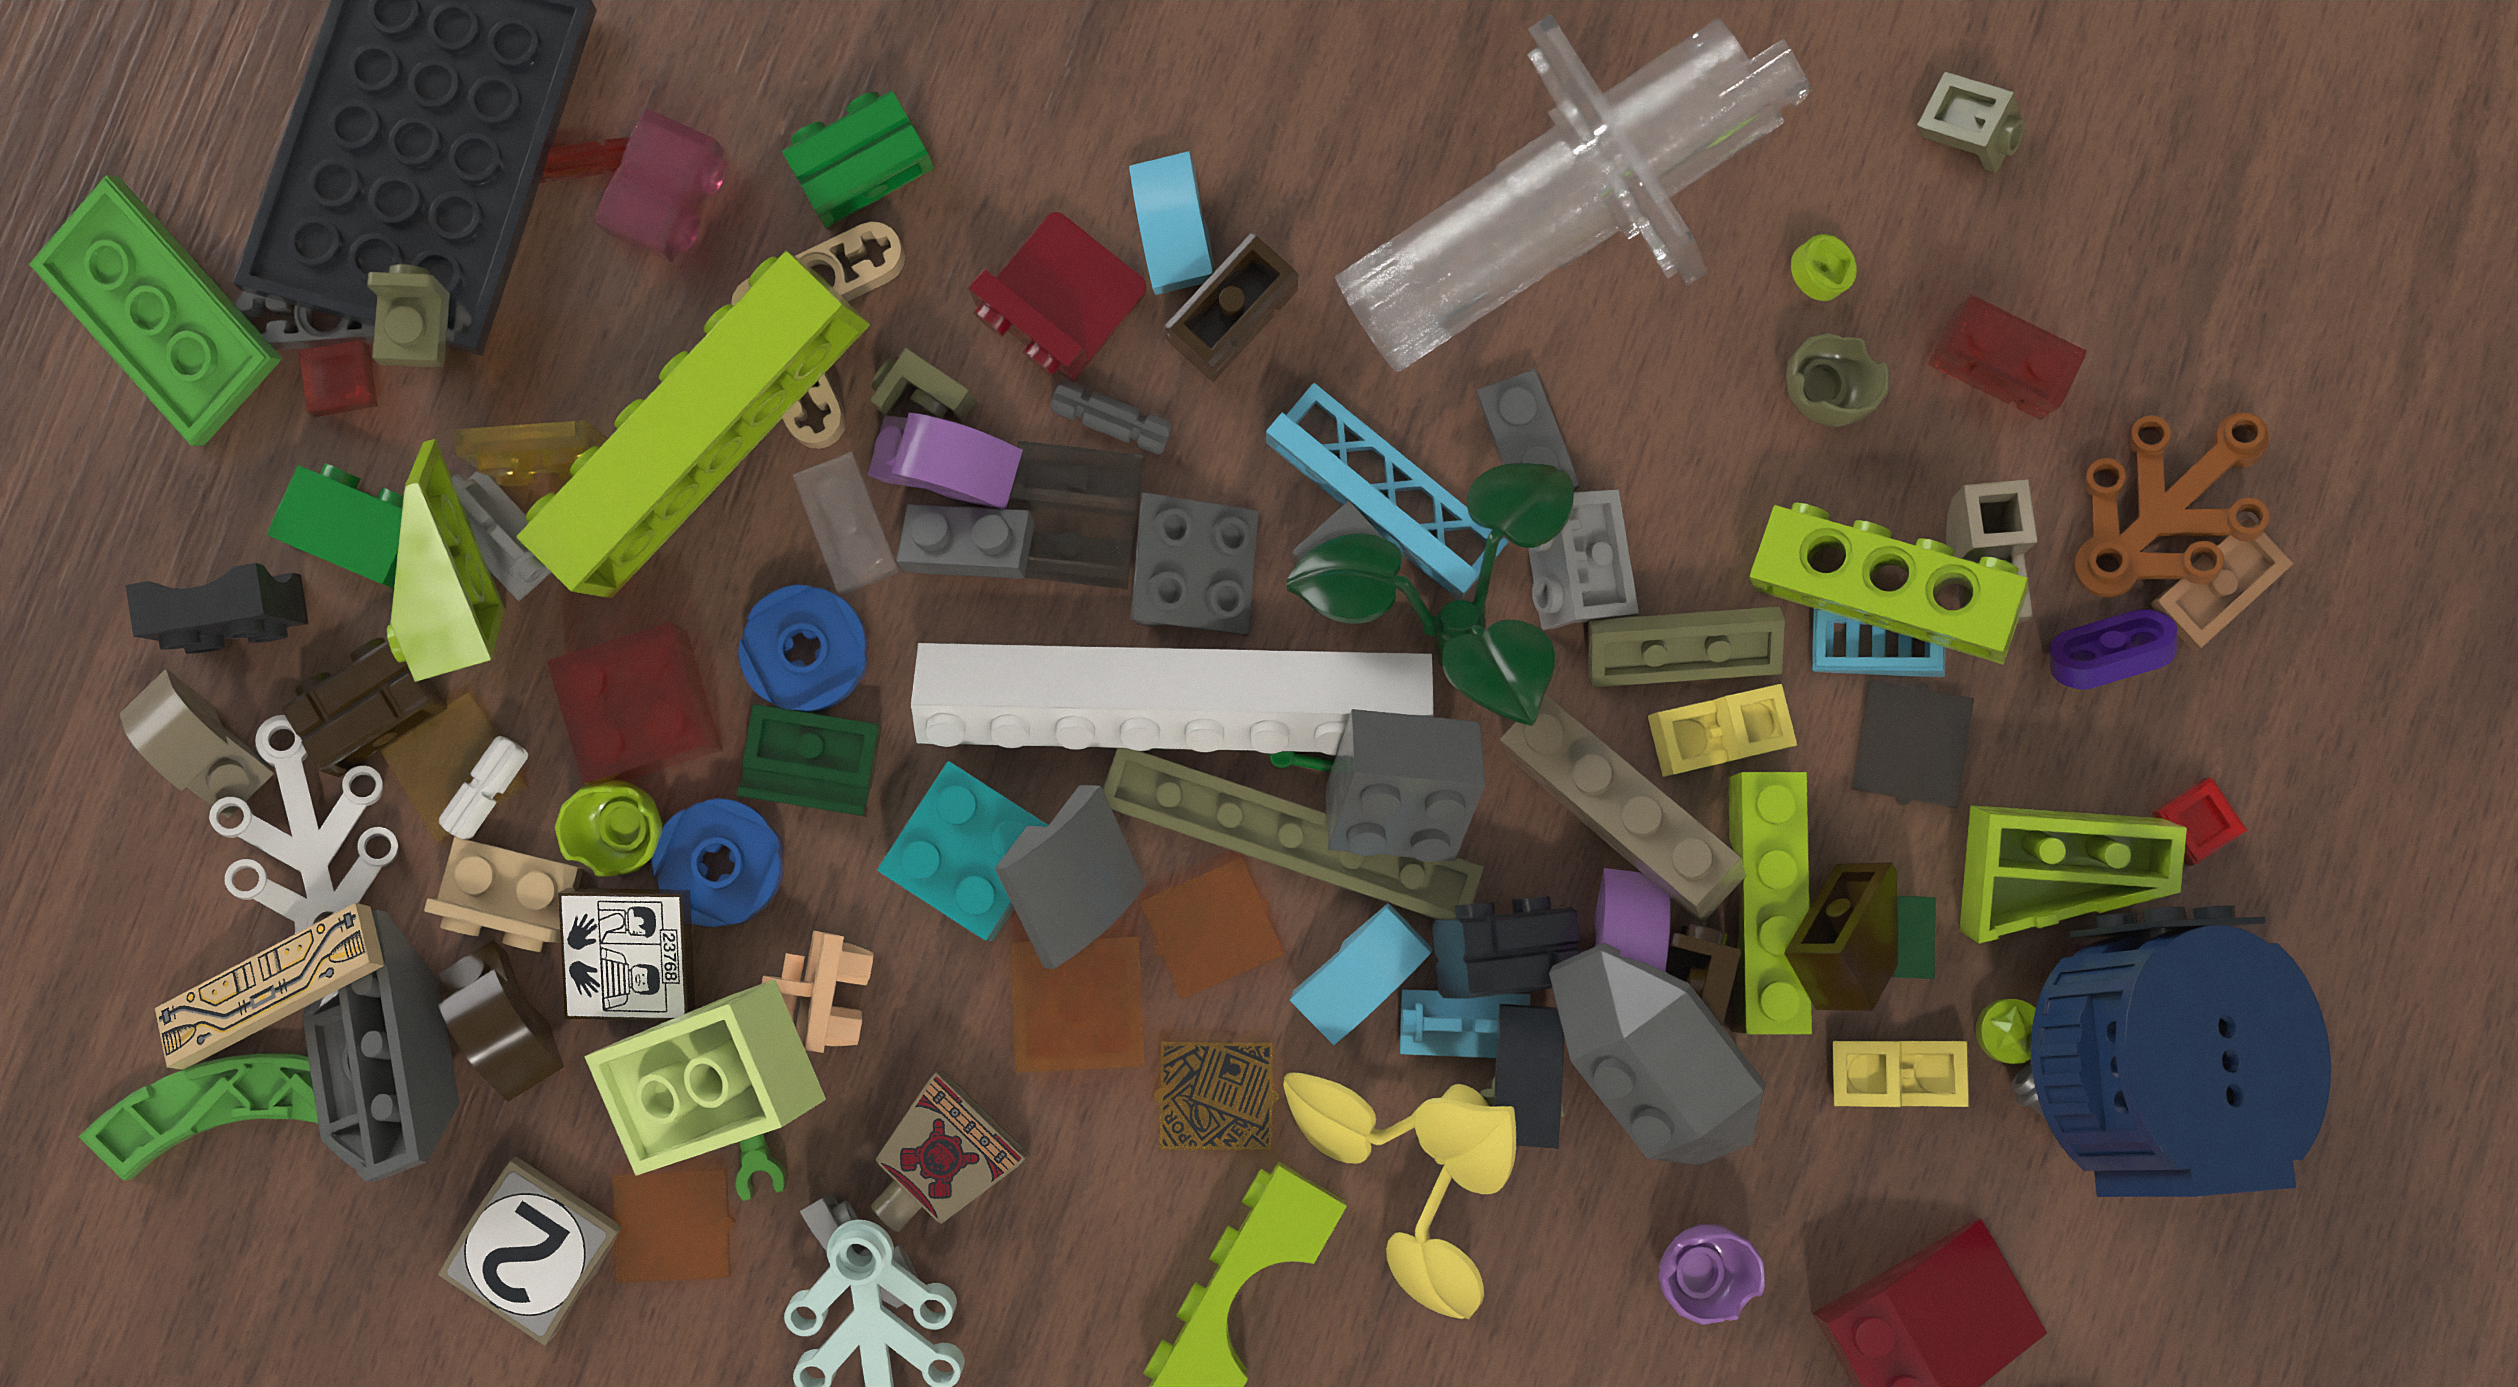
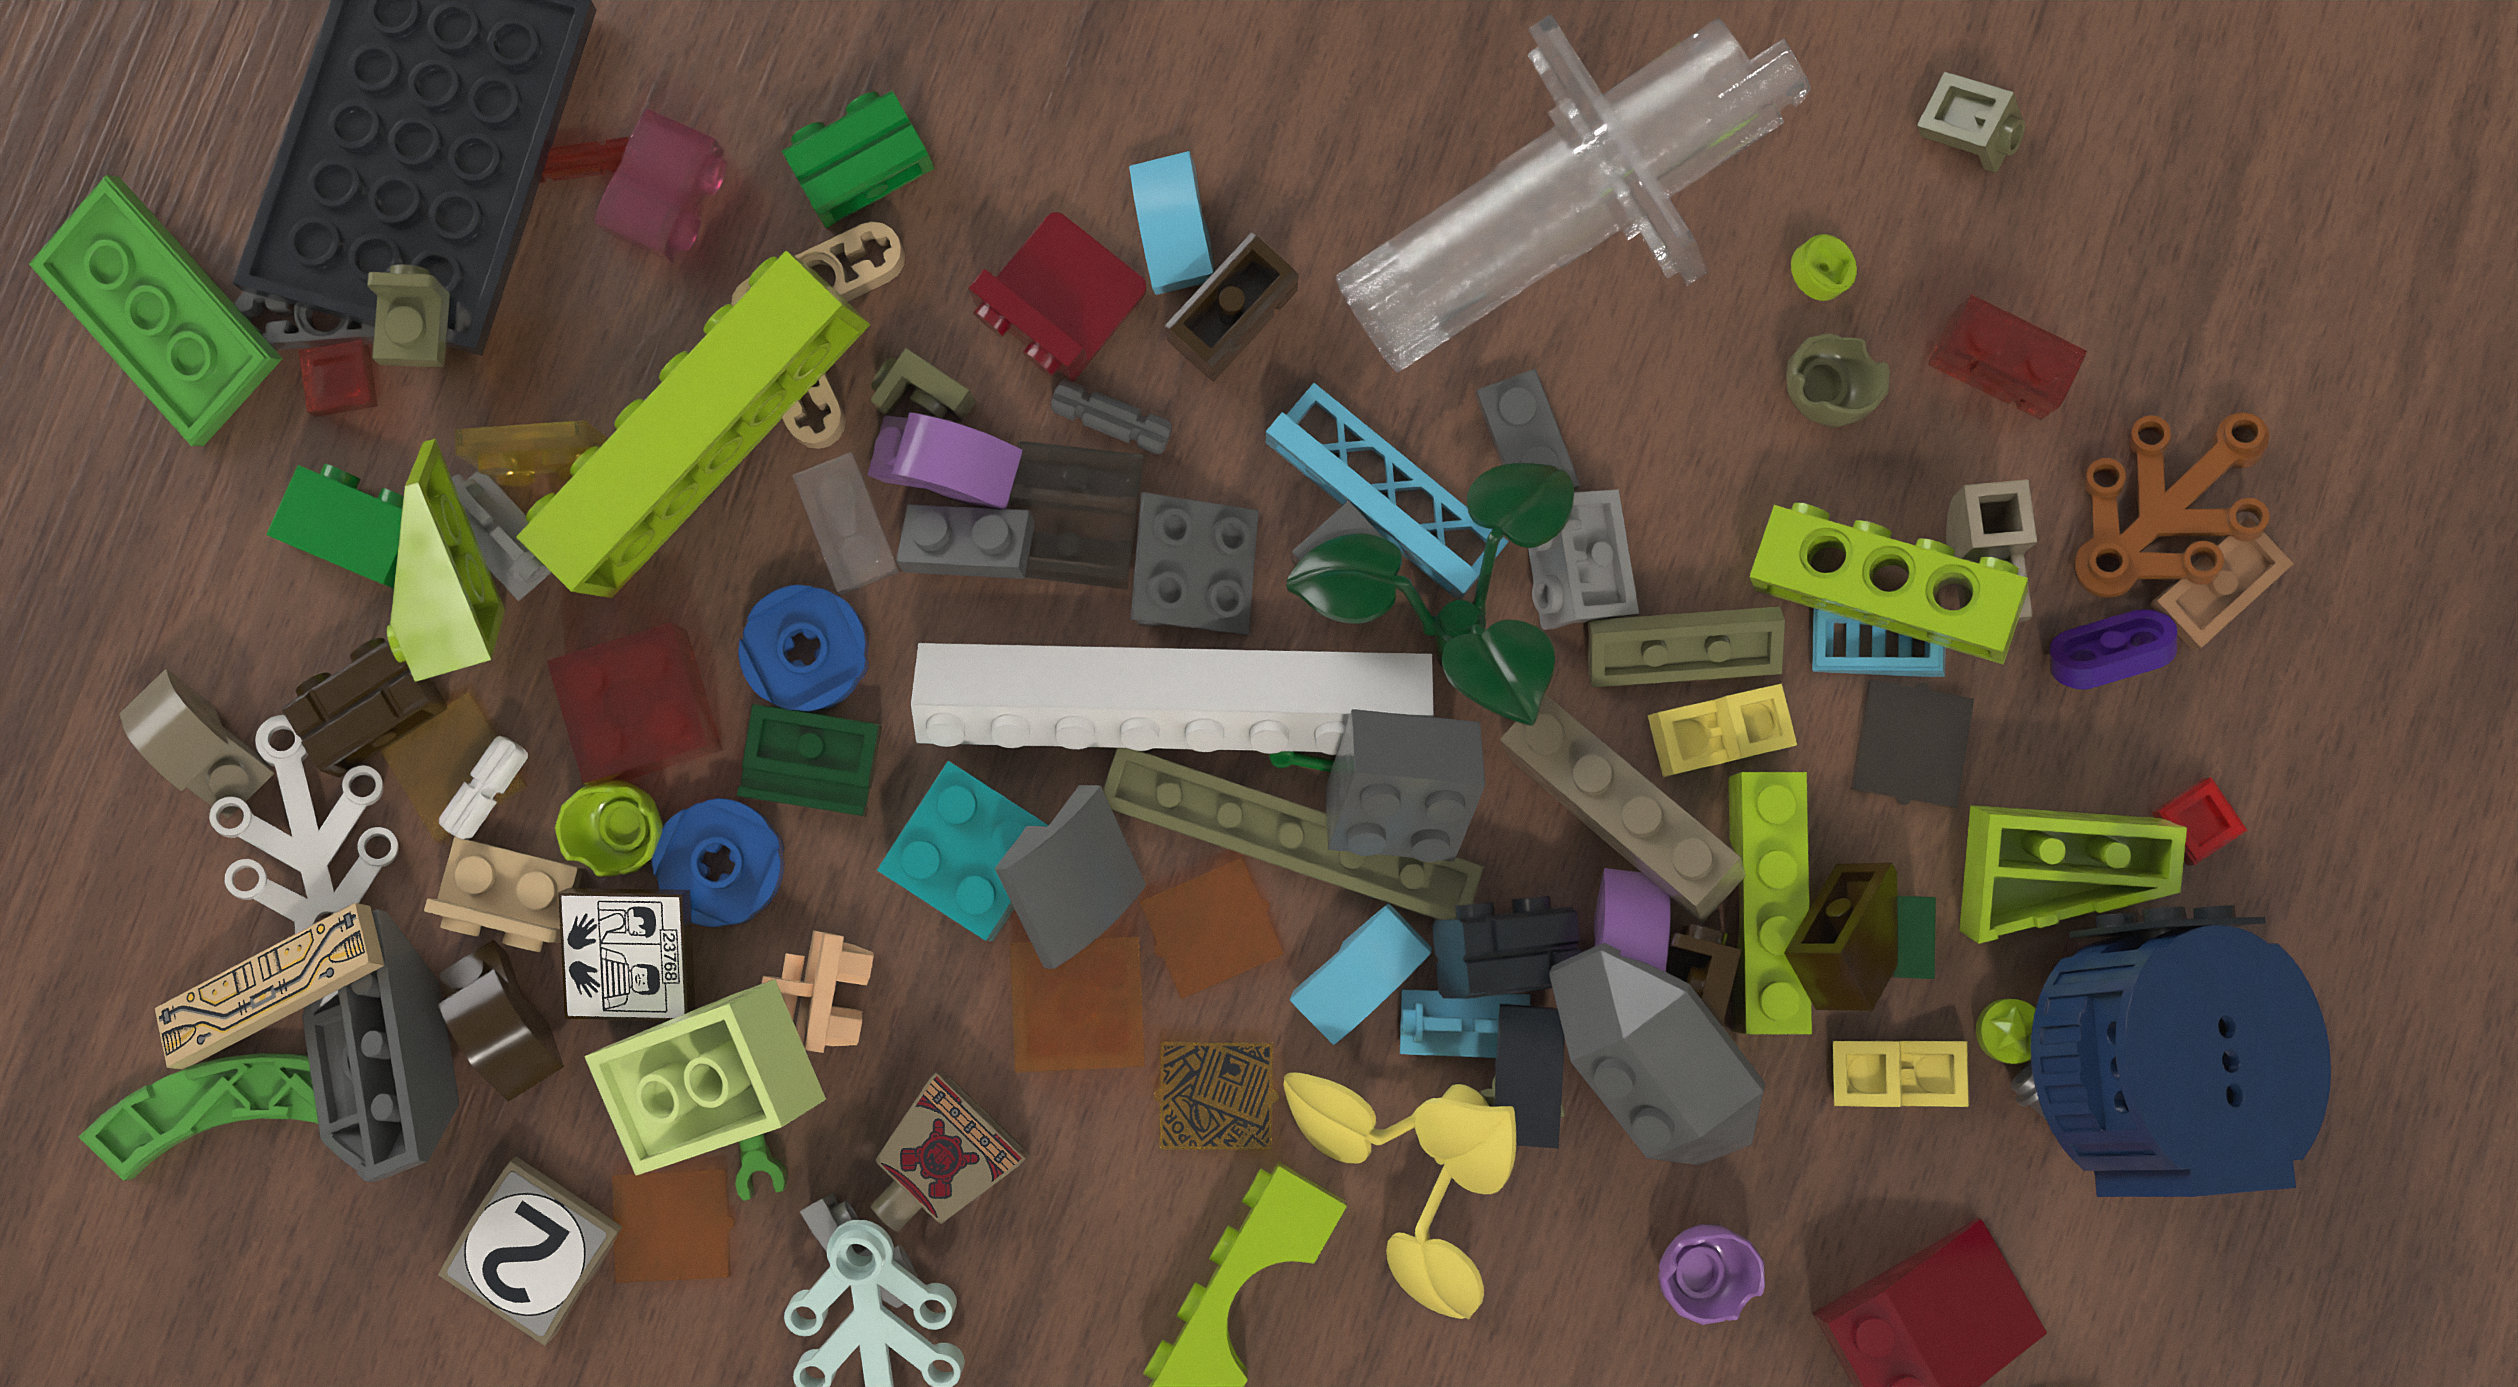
(235, 606): black brick -> none

